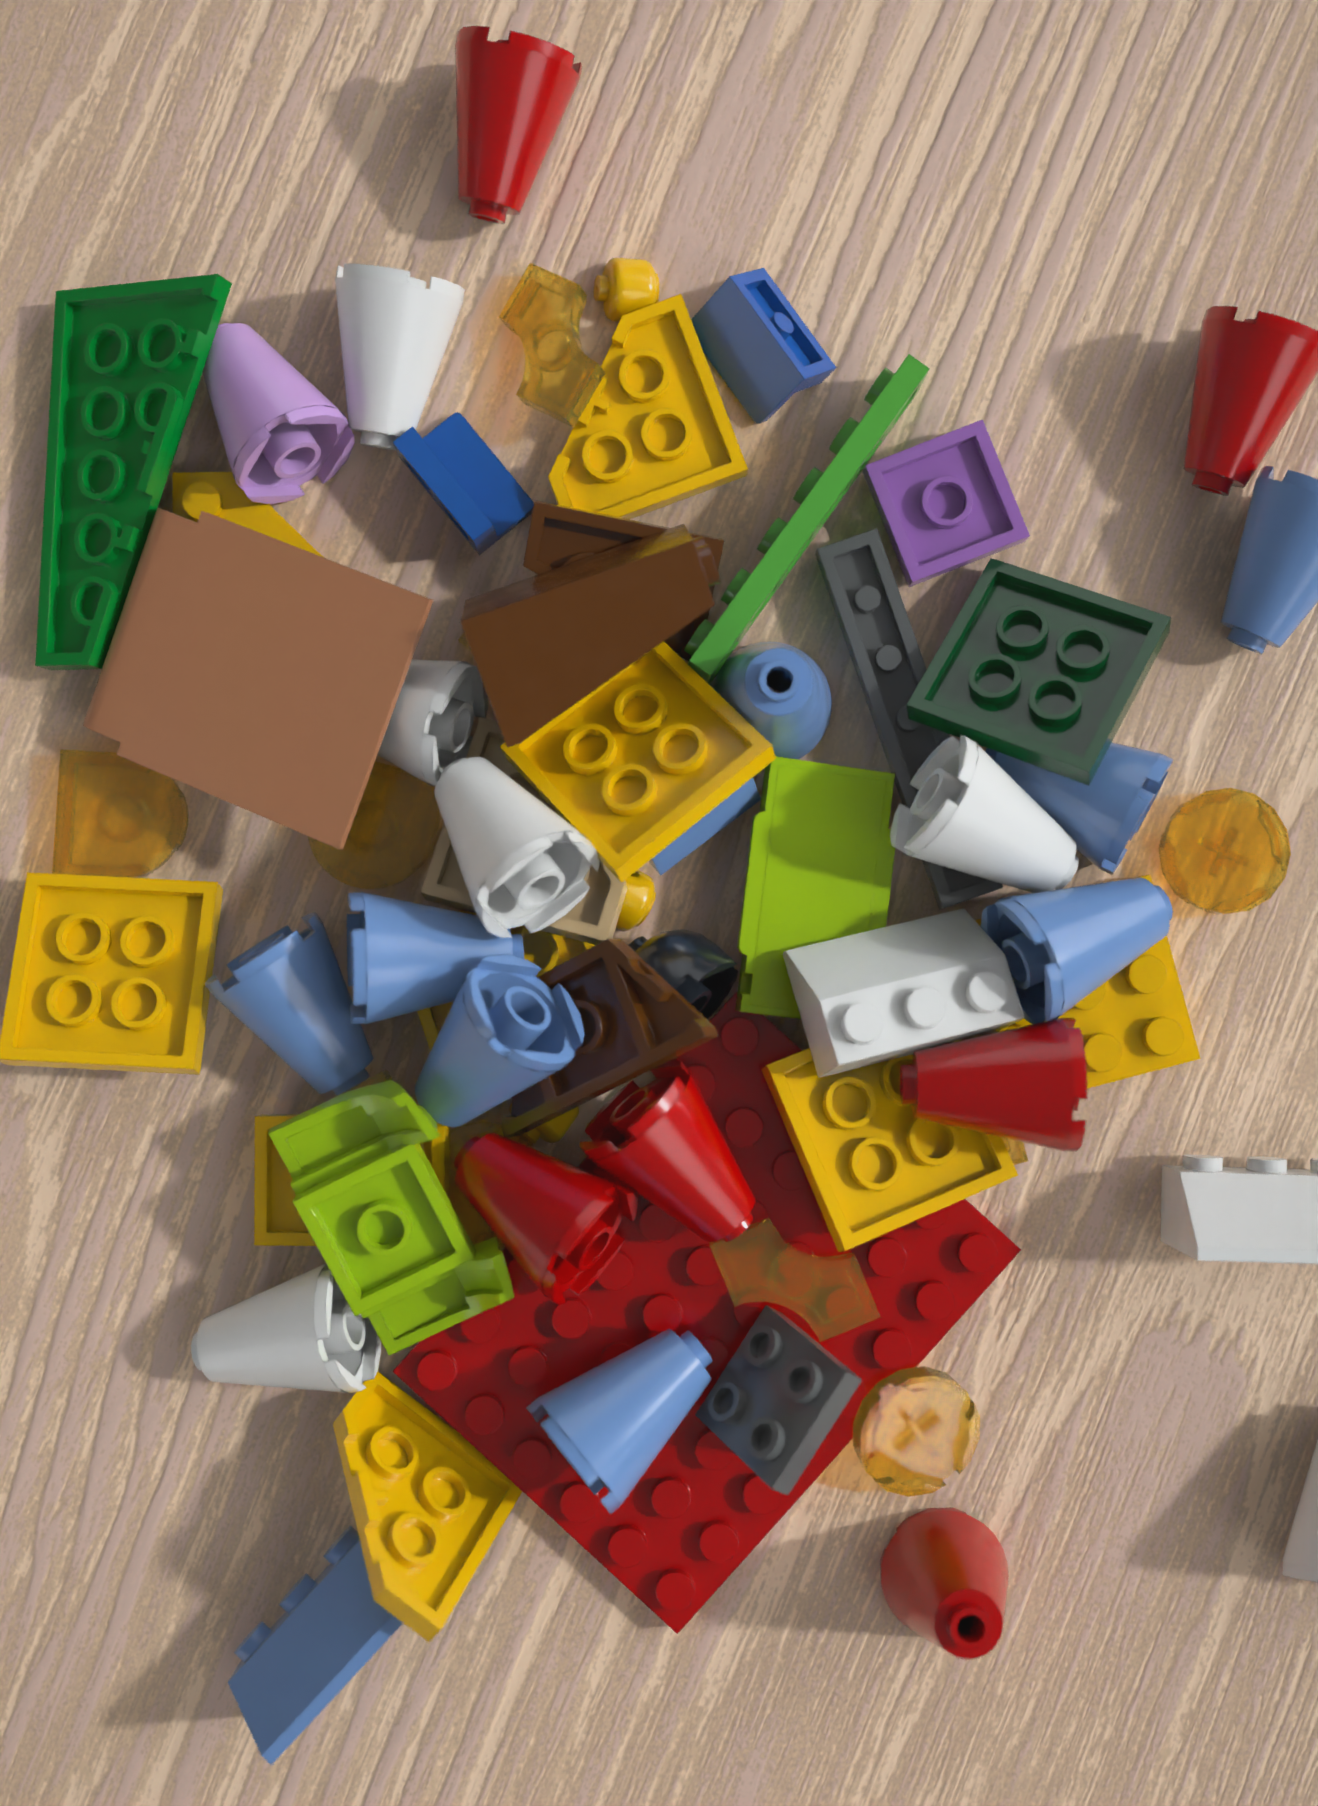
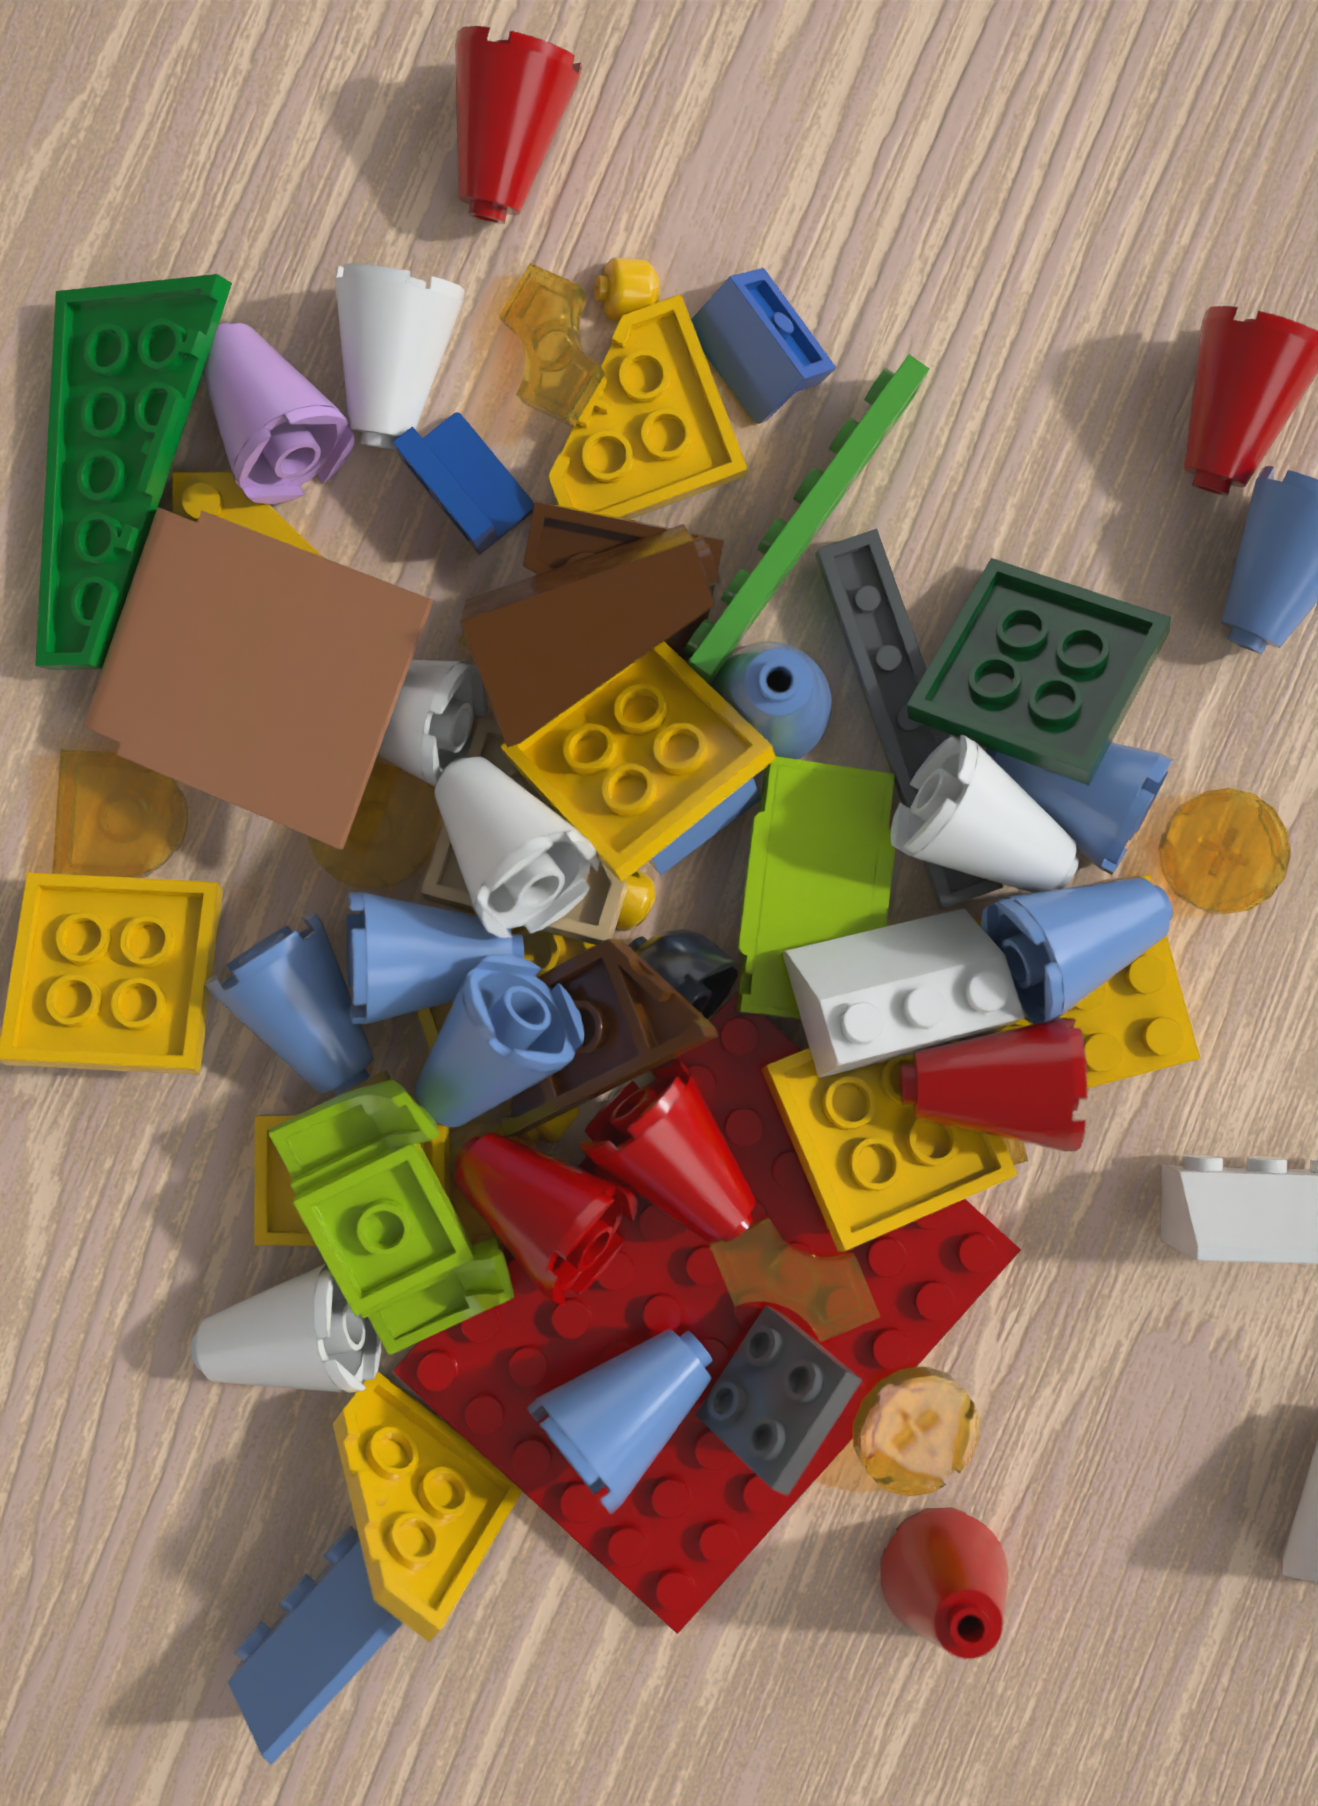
(945, 503): medium lavender plate -> none

